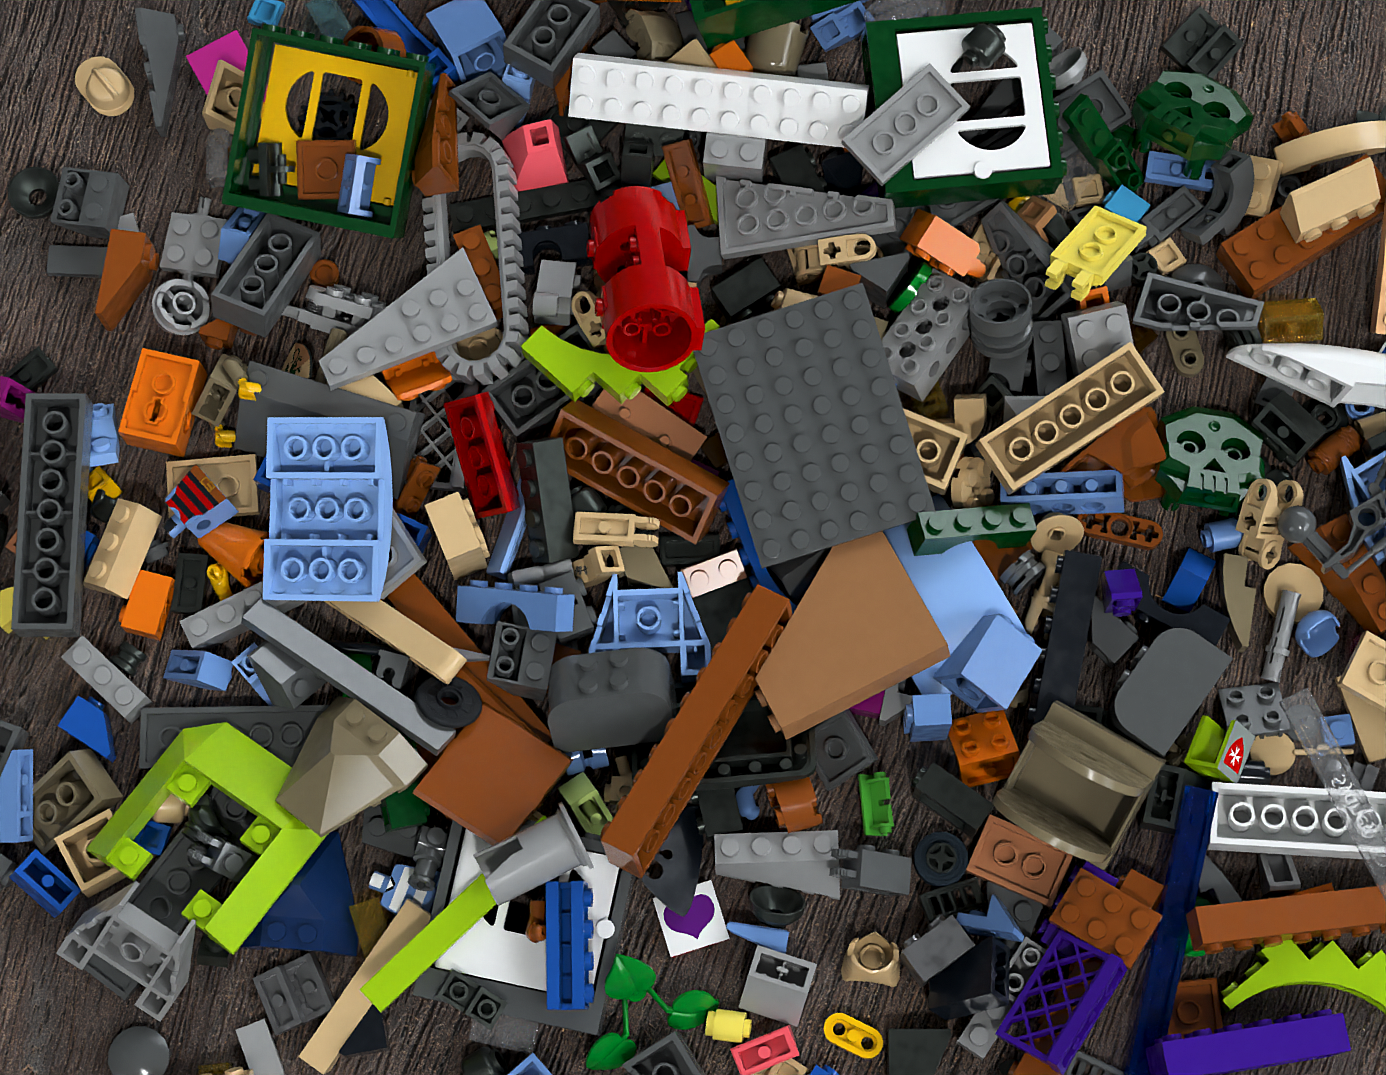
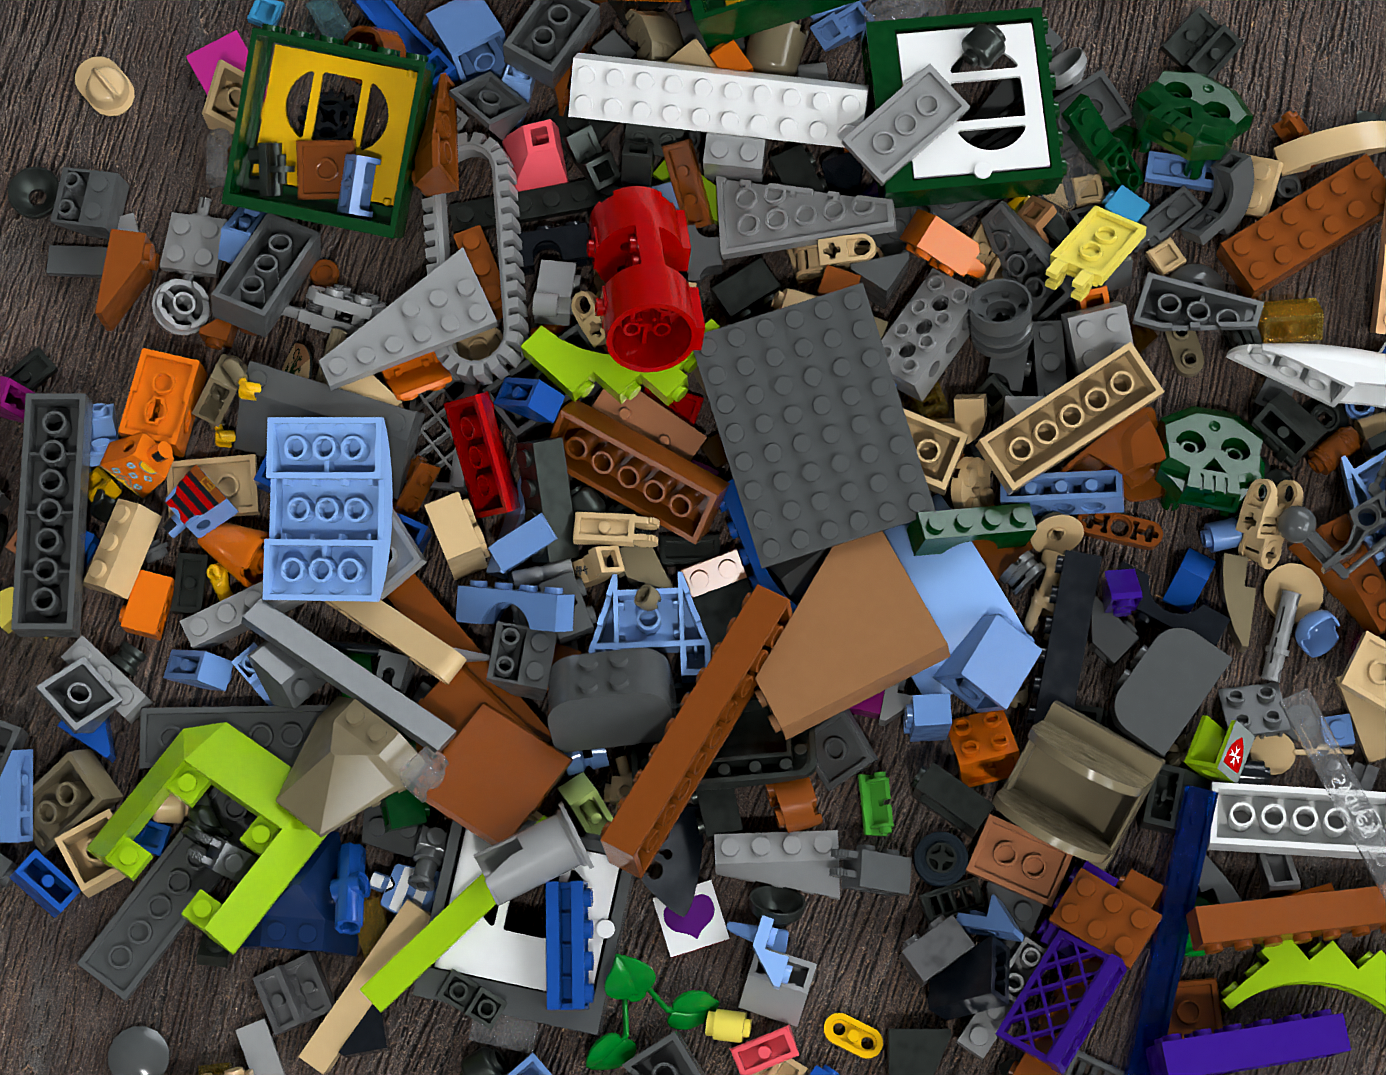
(80, 696): none -> dark grey slope
(136, 947): light grey wedge -> none
(138, 462): none -> orange torso
(162, 44): dark grey wedge -> none
(350, 888): none -> blue piece
(423, 772): none -> clear brick
(463, 713): black wheel -> none
(492, 242): yellowish green tile -> none
(522, 543): none -> medium blue slope
(530, 399): none -> blue slope
(536, 927): dark orange arm -> none
(647, 598): none -> dark tan hinge
(746, 802): medium blue arm -> none
(772, 963): none -> light blue slope
(872, 961): tan hair -> none
(909, 287): green tile -> none
(1143, 263): pearl dark grey wheel -> none
(1331, 201): tan slope -> none

